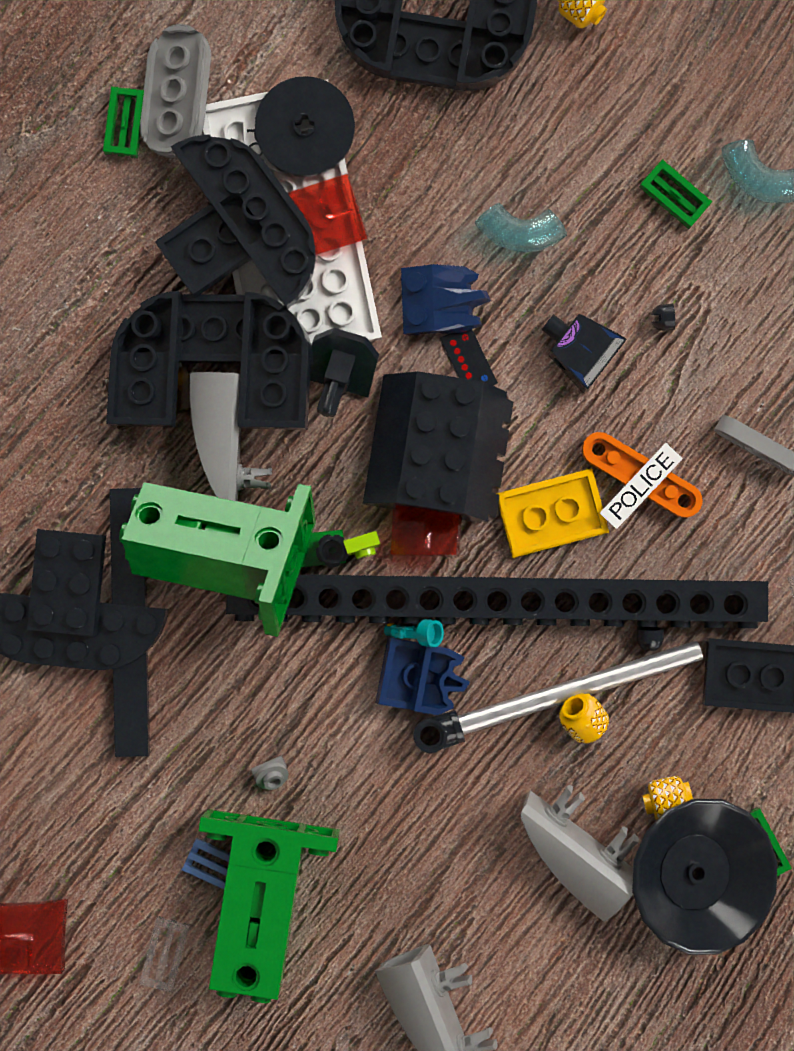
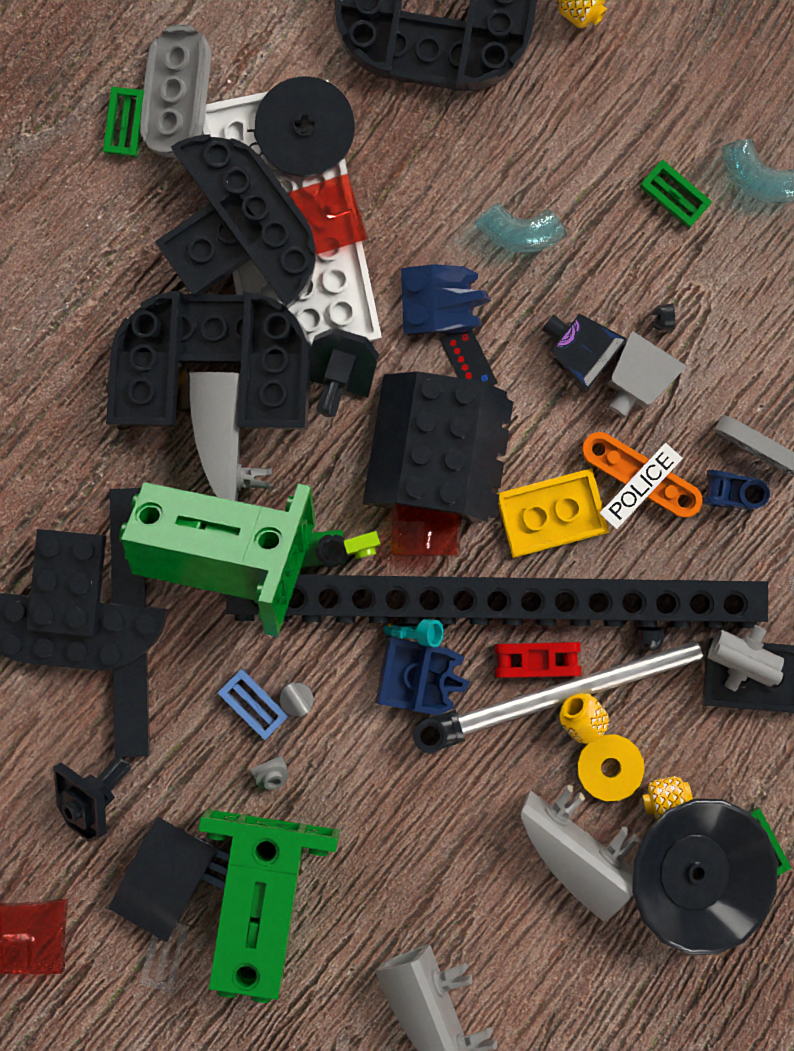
(85, 799): none -> black piece
(162, 879): none -> black slope
(233, 683): none -> medium blue tile
(296, 699): none -> light grey plate
(537, 659): none -> red plate
(617, 786): none -> yellow tile
(641, 374): none -> light grey torso
(733, 491): none -> dark blue piece
(746, 658): none -> light grey pin

